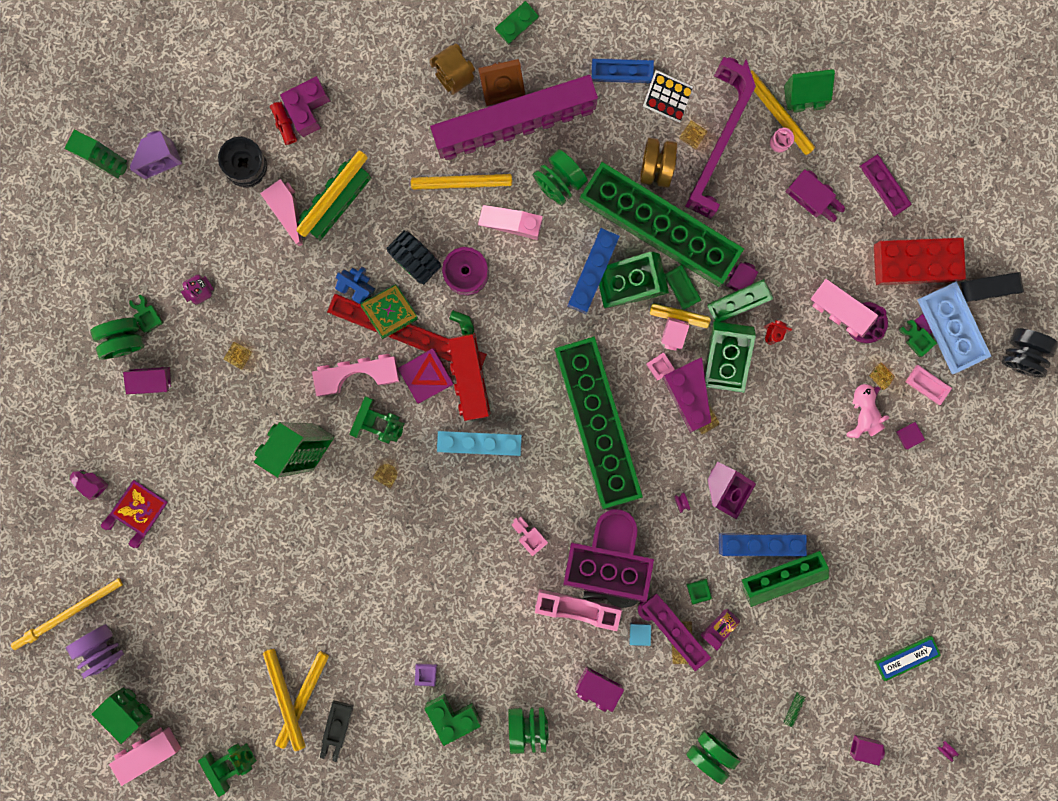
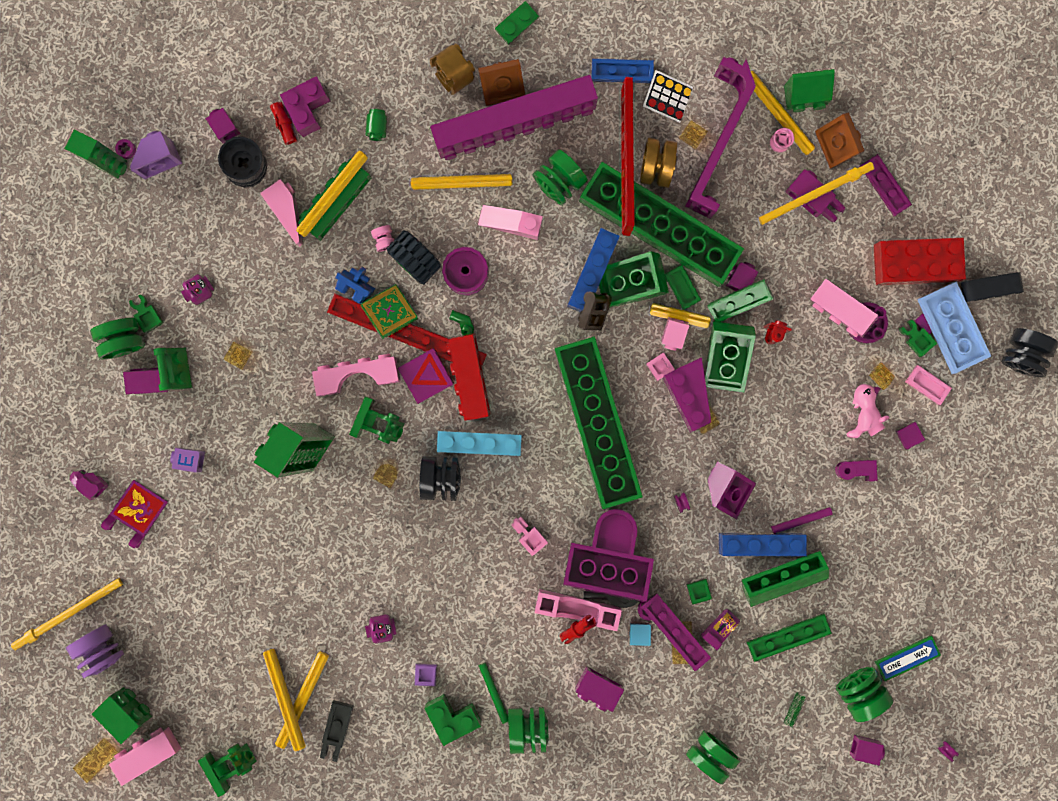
(95, 760): none -> clear yellow tile
(122, 143): none -> magenta bush
(173, 368): none -> green plate
(187, 459): none -> medium lavender brick
(222, 125): none -> magenta brick
(376, 124): none -> green brick
(380, 629): none -> magenta head
(383, 237): none -> bright pink wheel
(439, 478): none -> black wheel
(493, 692): none -> green bar
(578, 629): none -> red pin
(591, 317): none -> dark brown plate
(627, 157): none -> red tile
(789, 637): none -> green tile
(802, 520): none -> magenta bar
(839, 140): none -> dark orange tile
(849, 469): none -> magenta leg
(851, 176): none -> yellow bar
(864, 694): none -> green wheel

